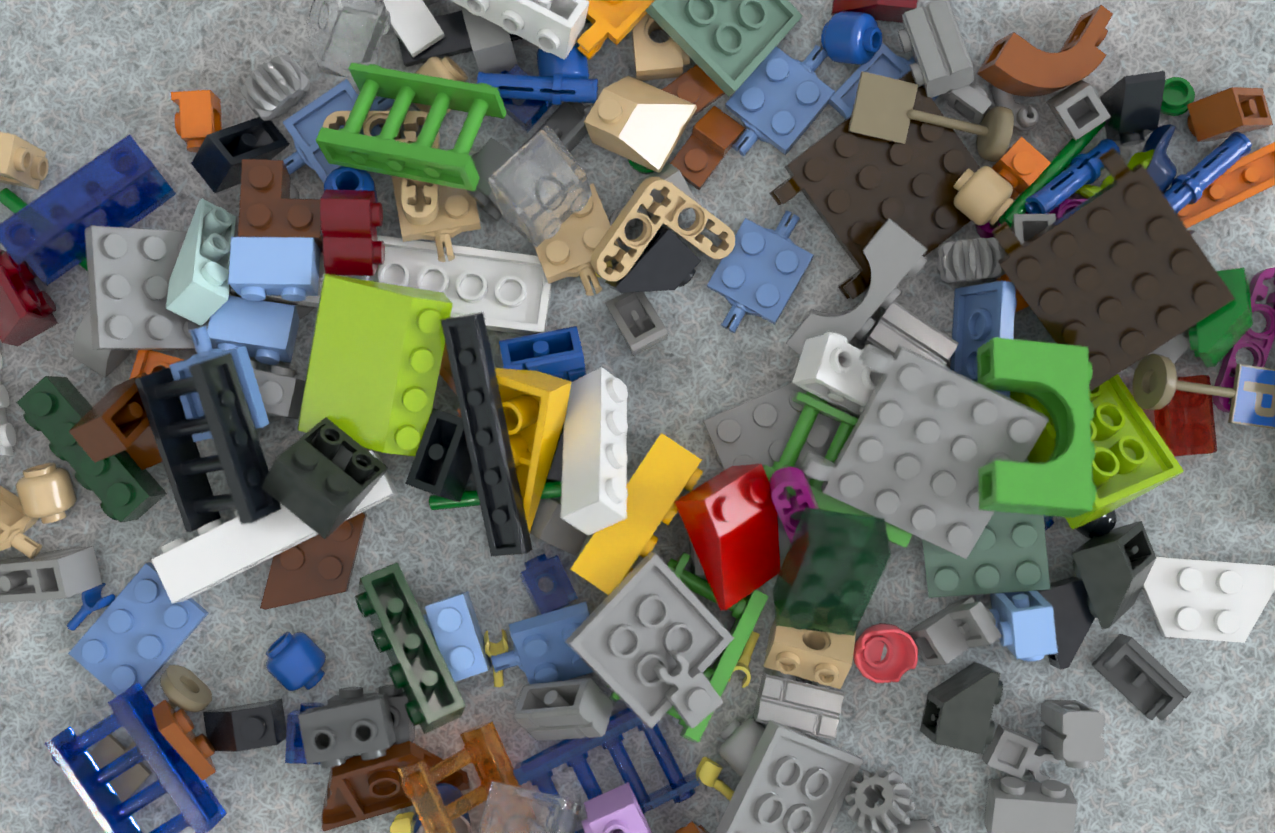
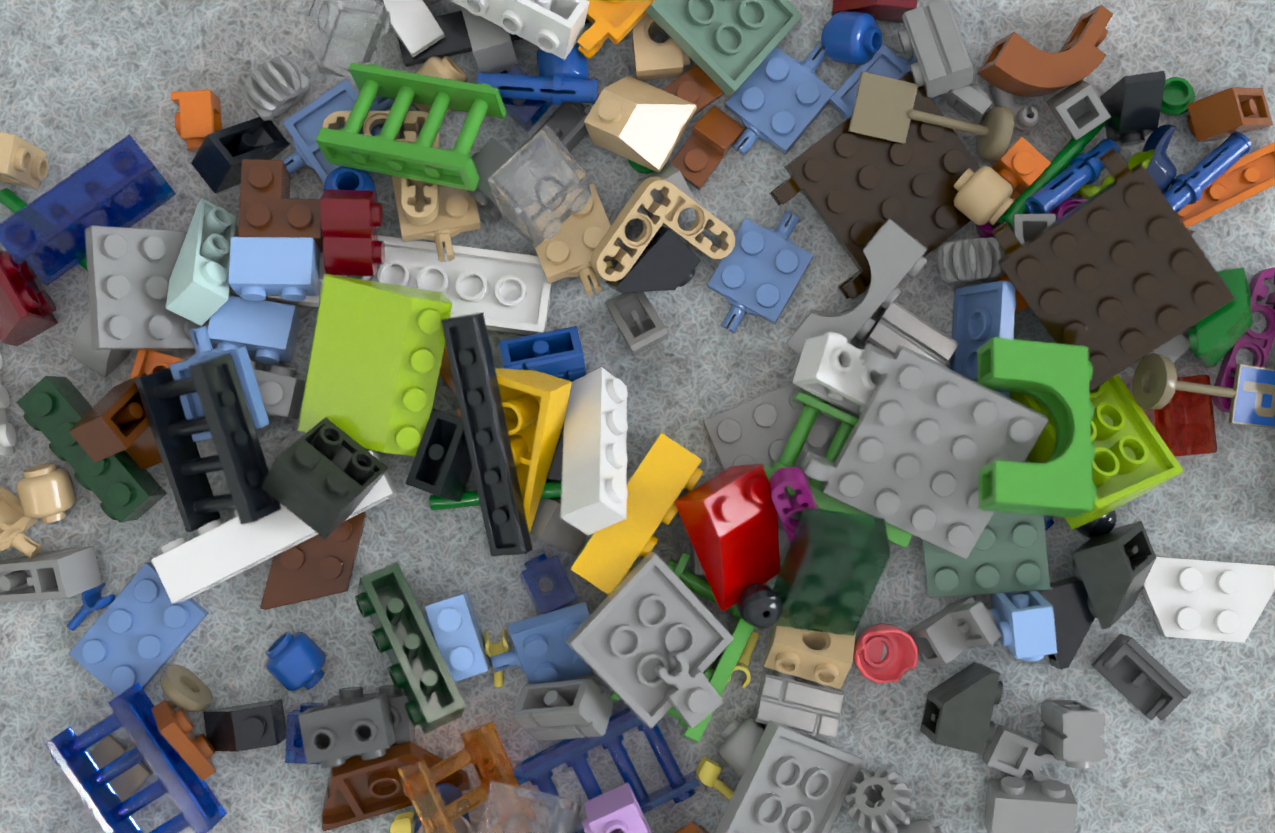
(760, 606): none -> black piece

